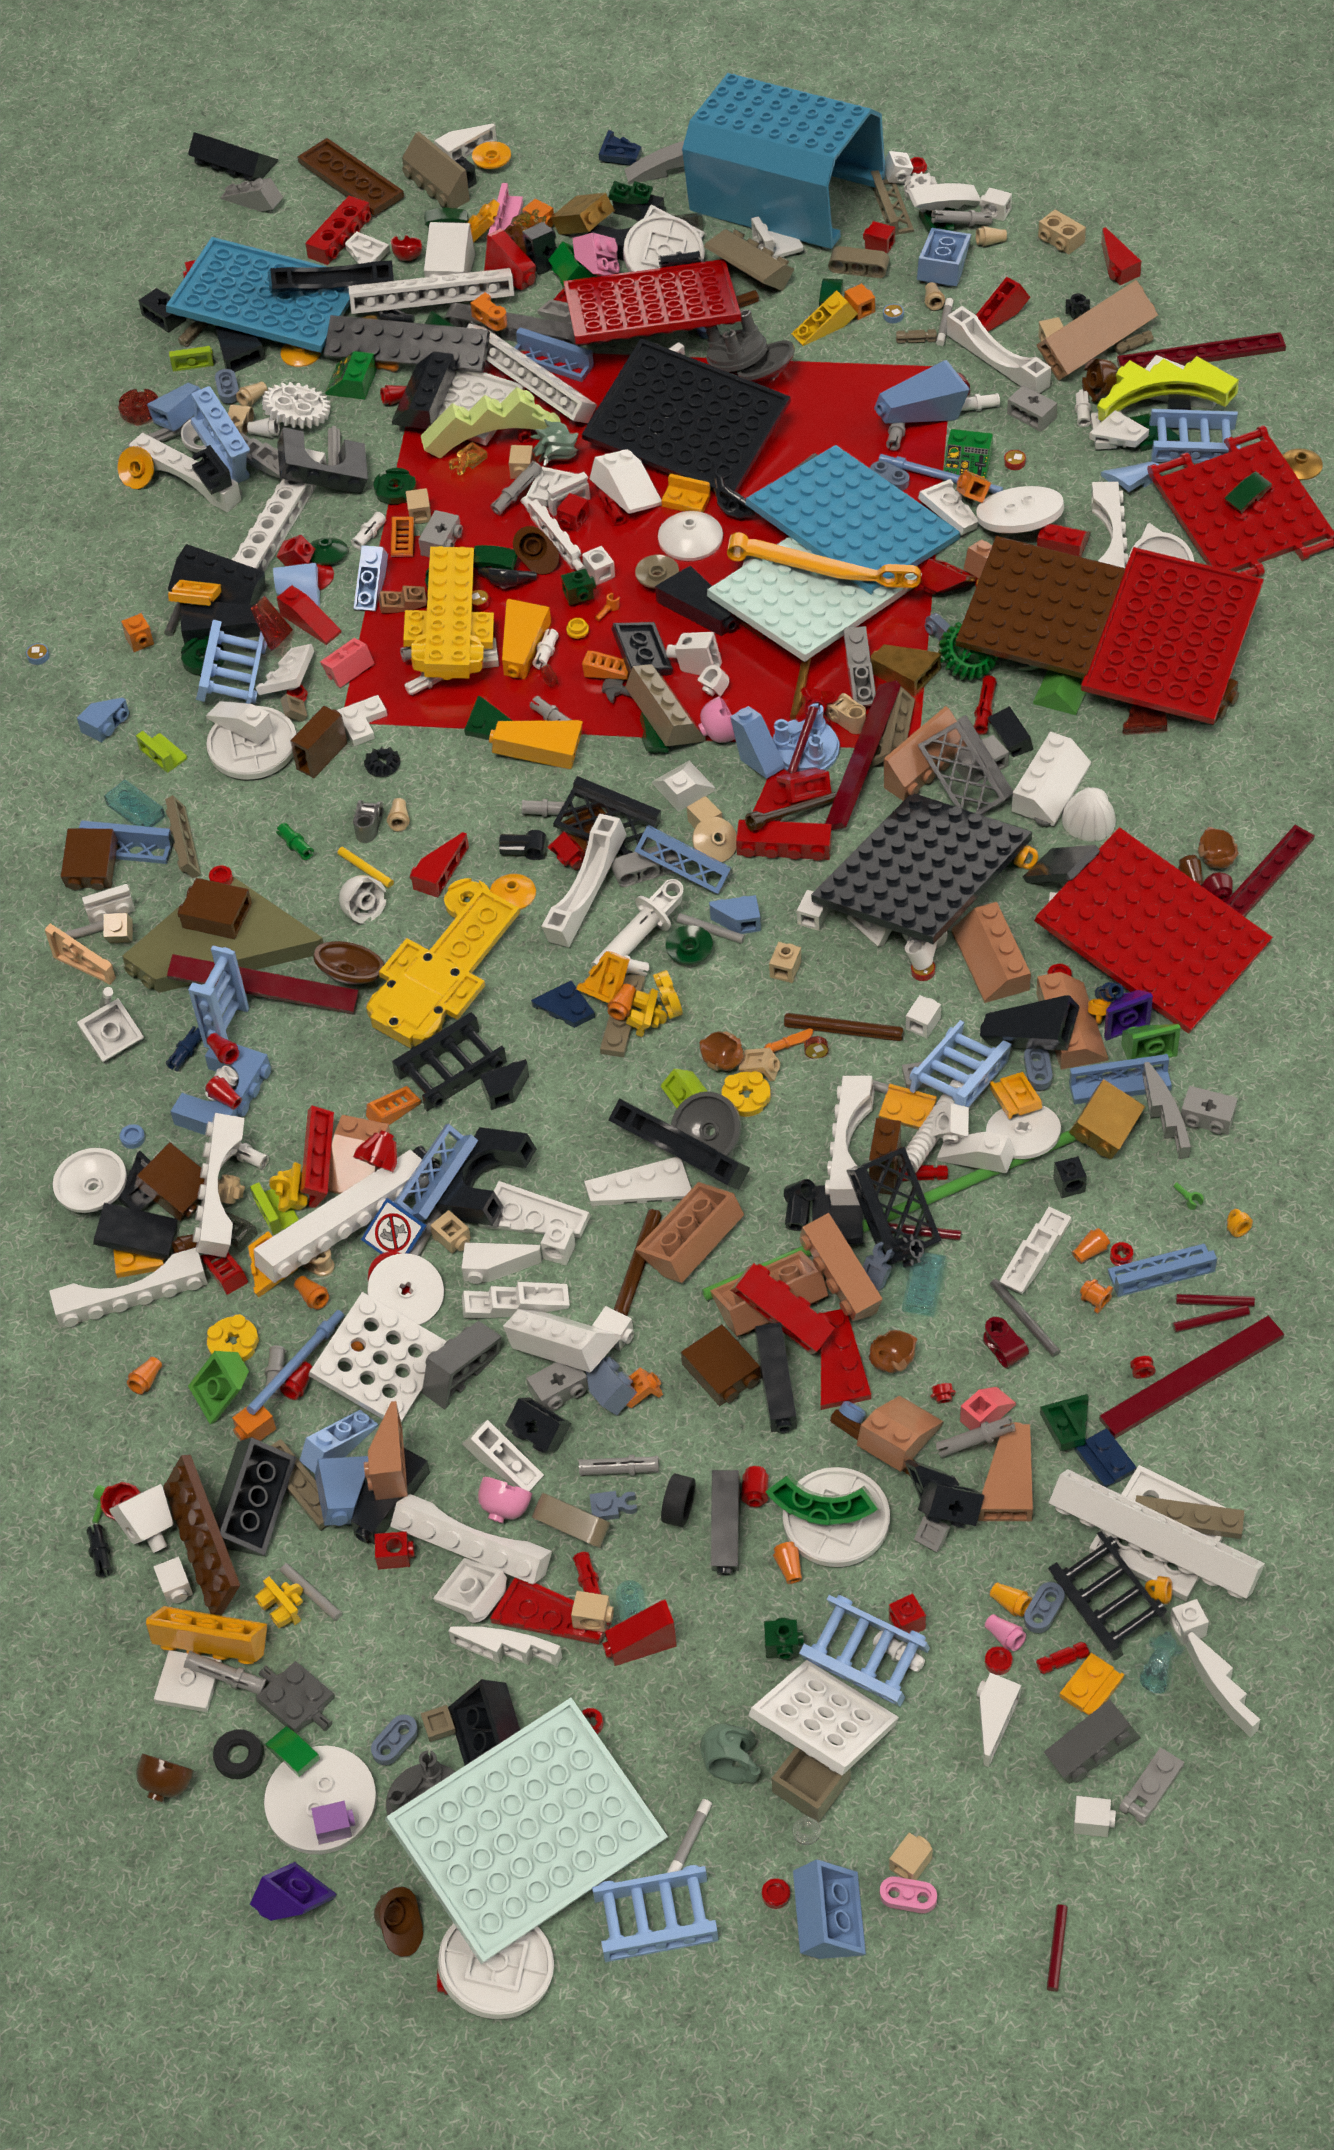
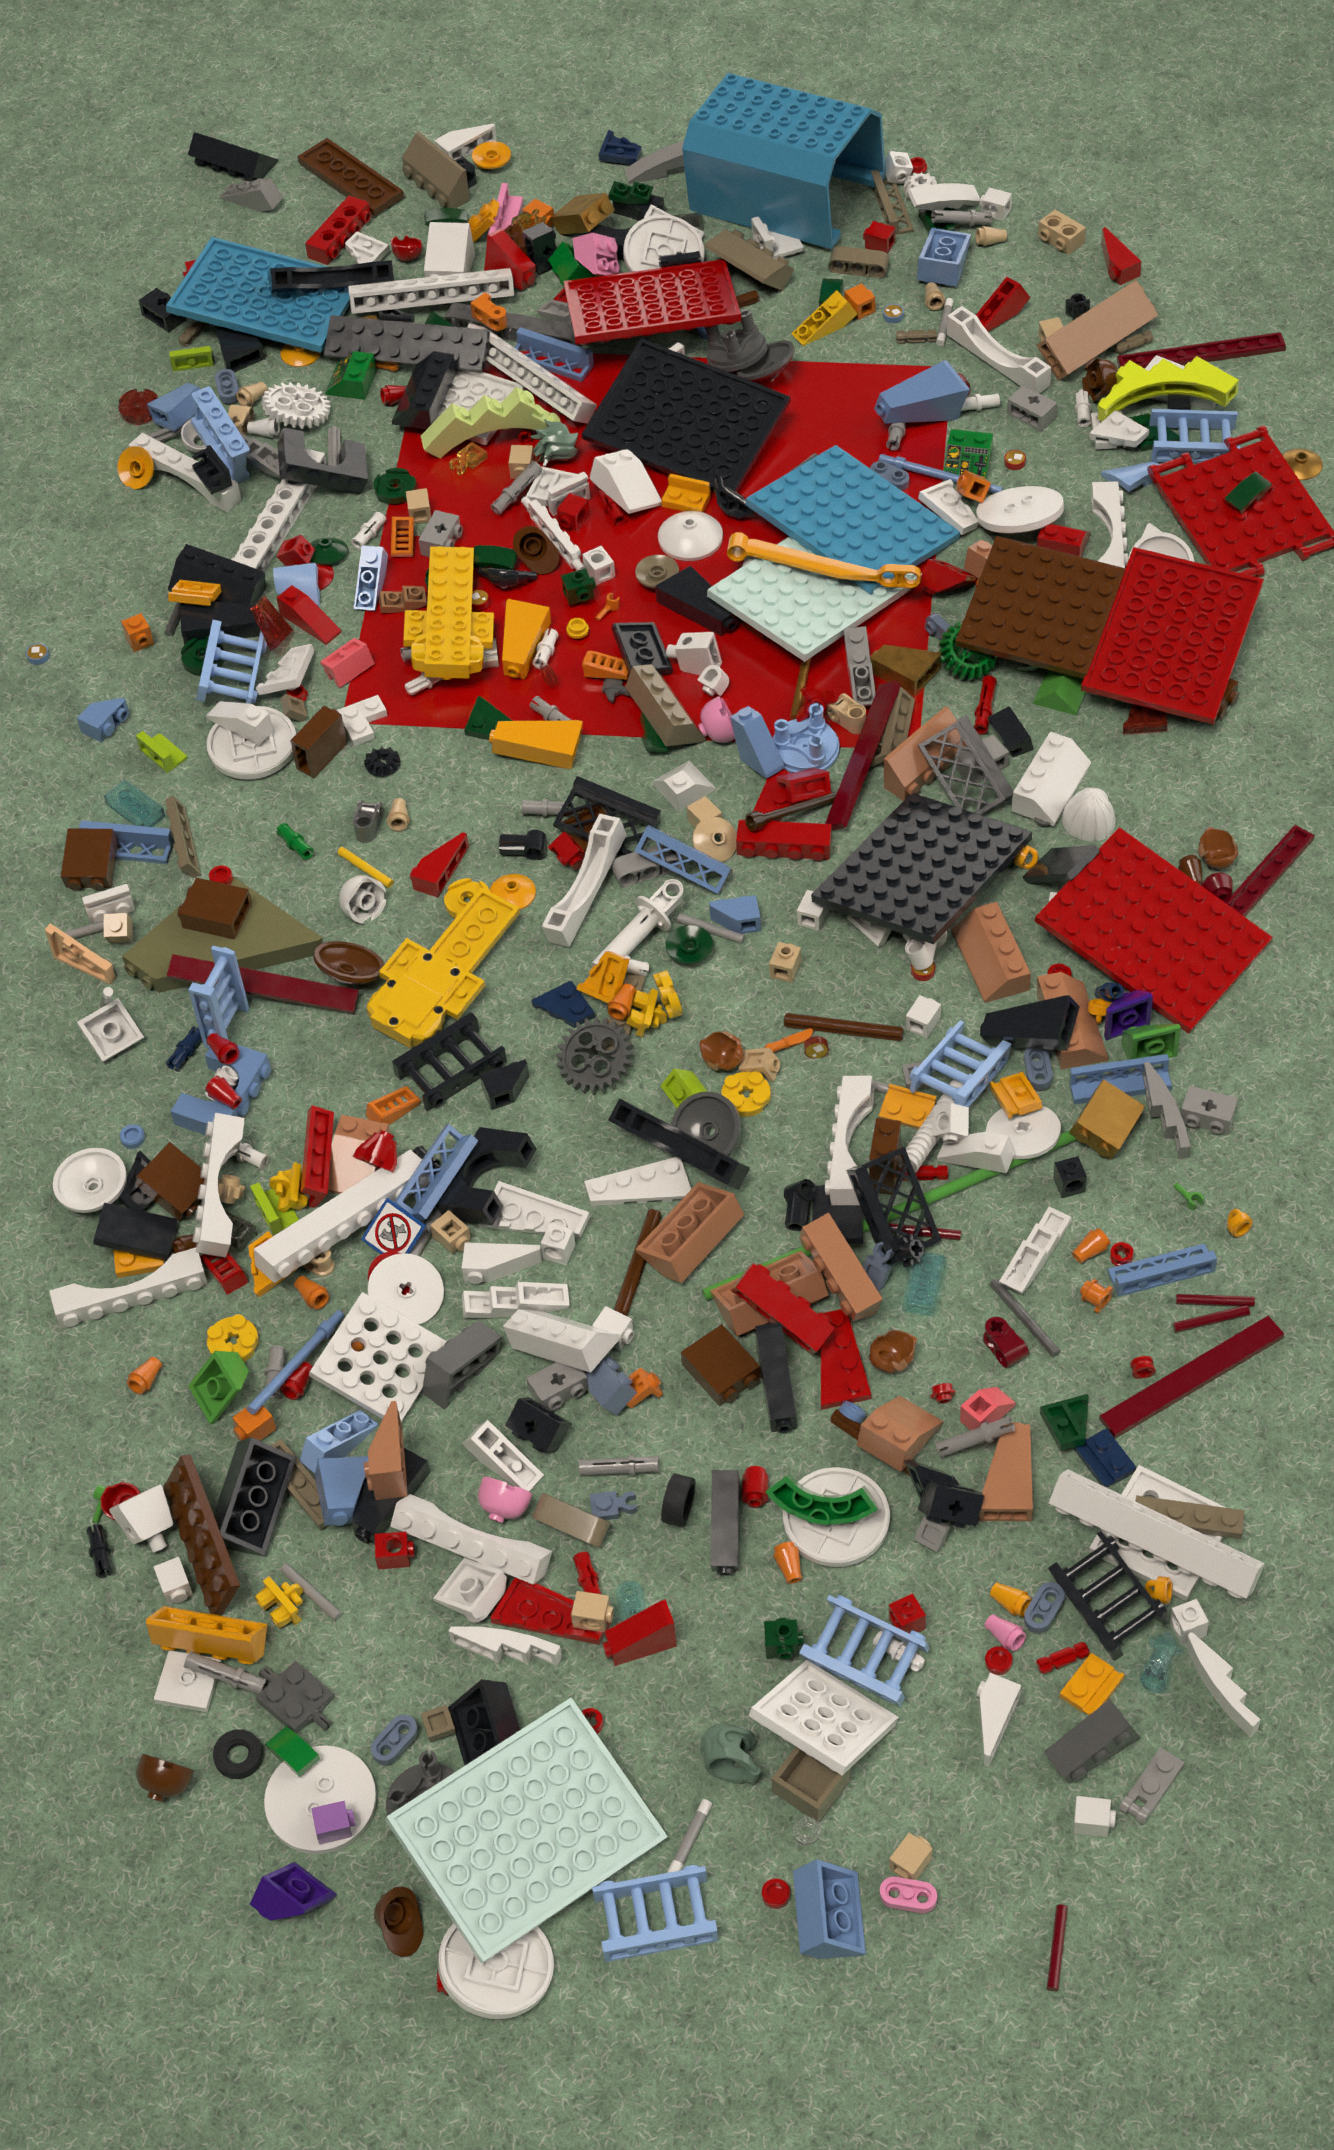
(587, 1075): none -> dark grey gear
(803, 738): dark red bar -> none

